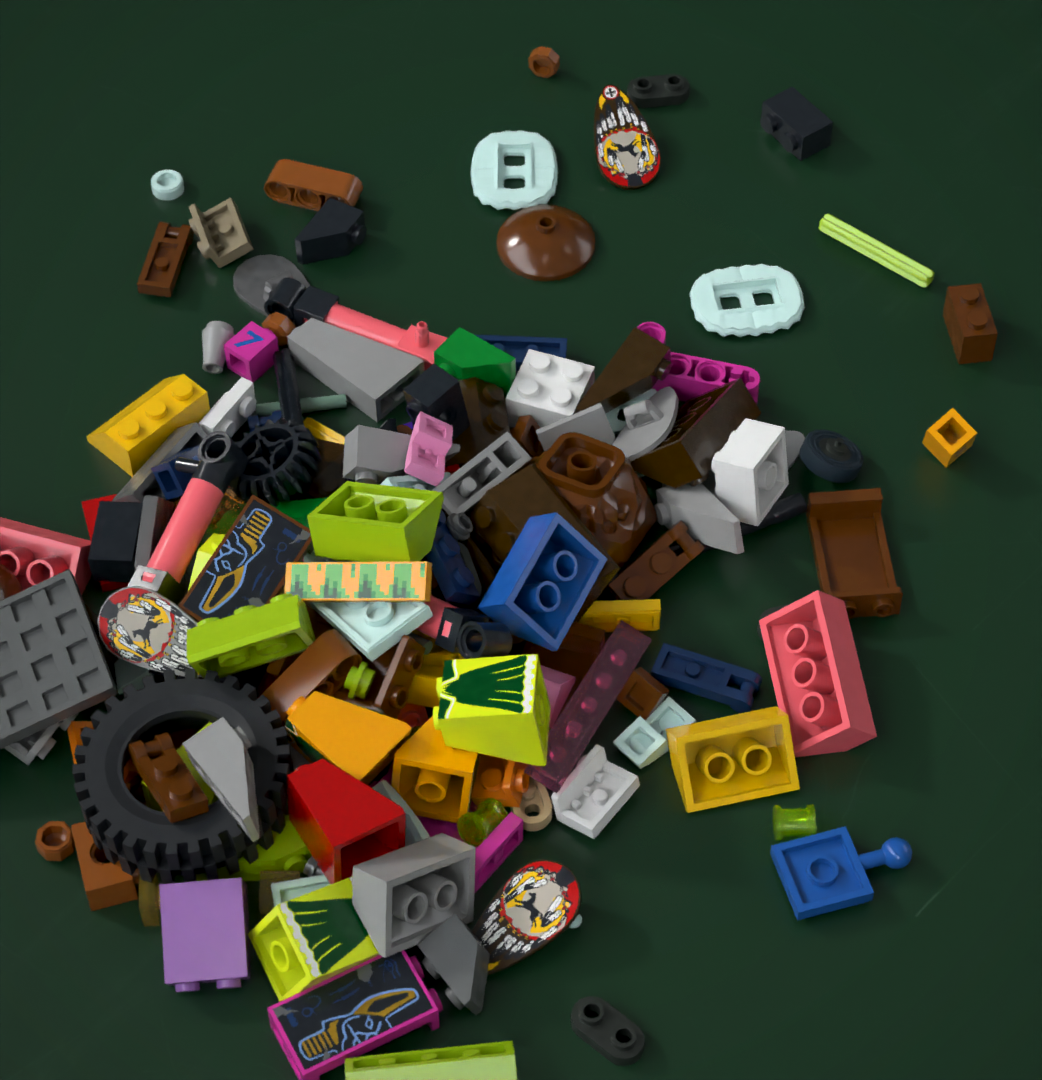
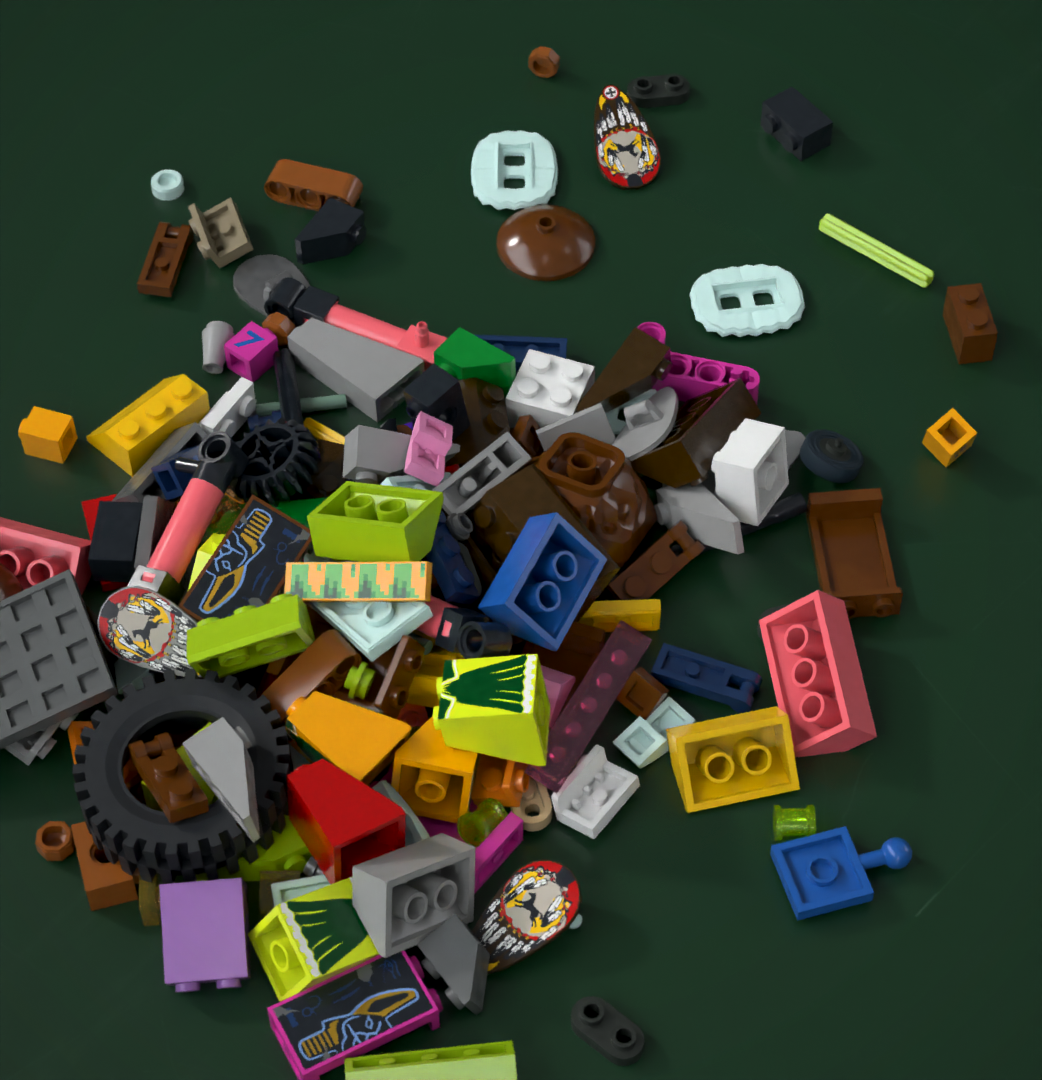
(47, 434): none -> light orange brick

